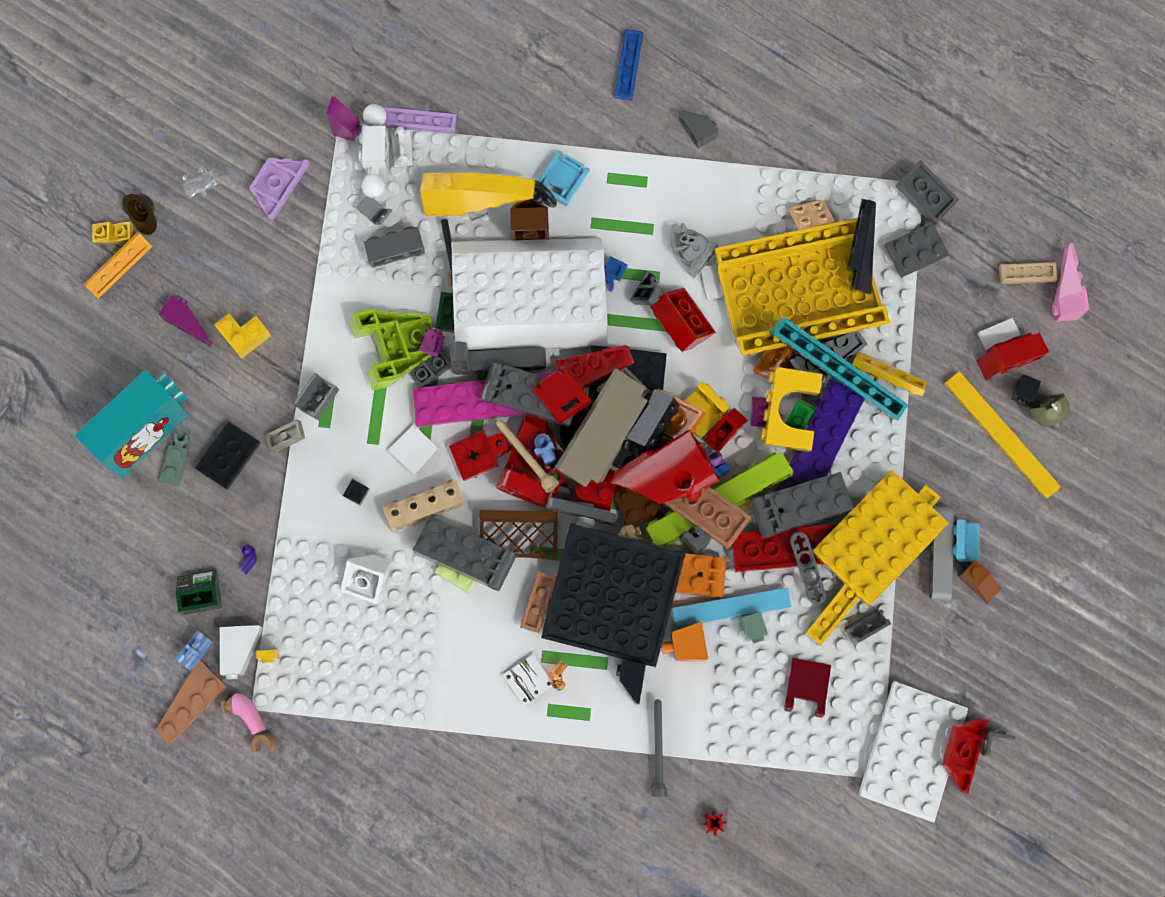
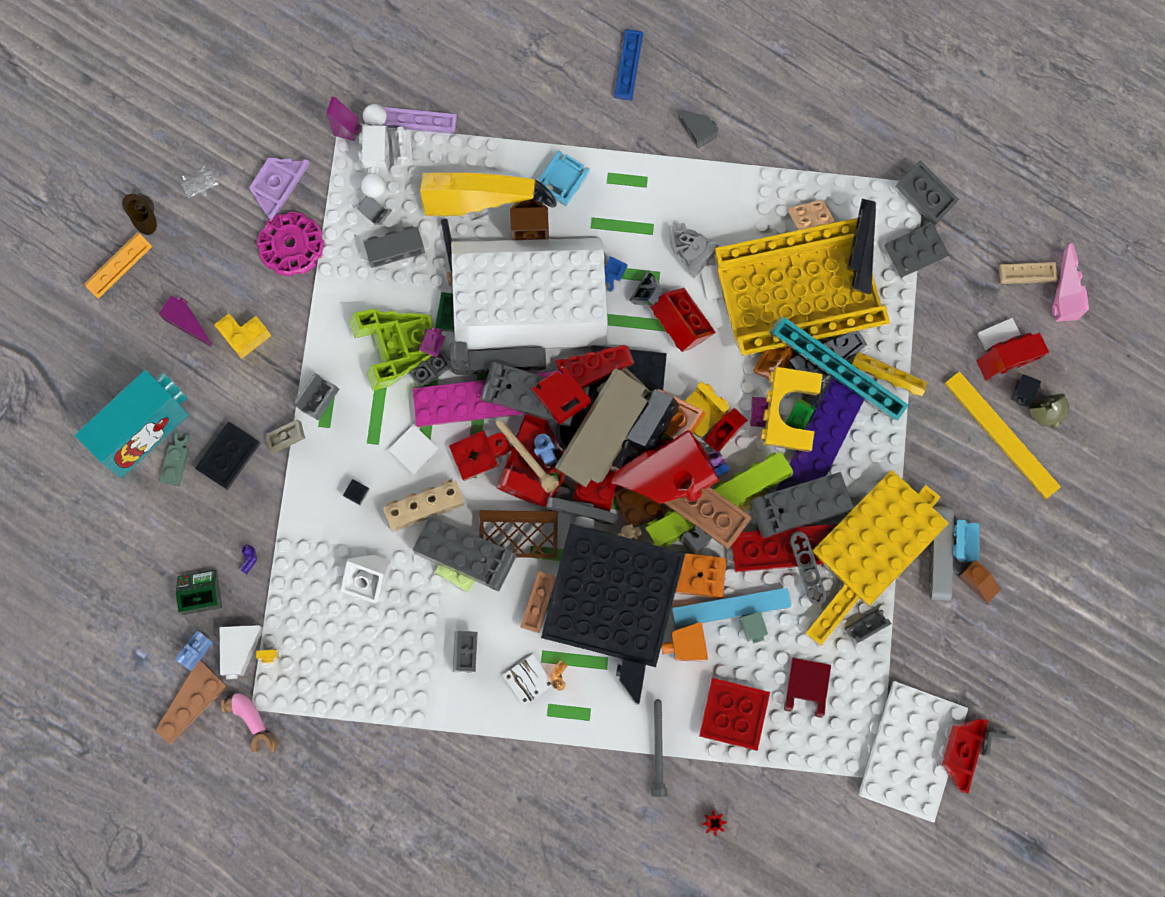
(112, 233): yellow slope -> none
(290, 254): none -> dark pink plate
(465, 651): none -> dark grey hinge
(734, 714): none -> red plate

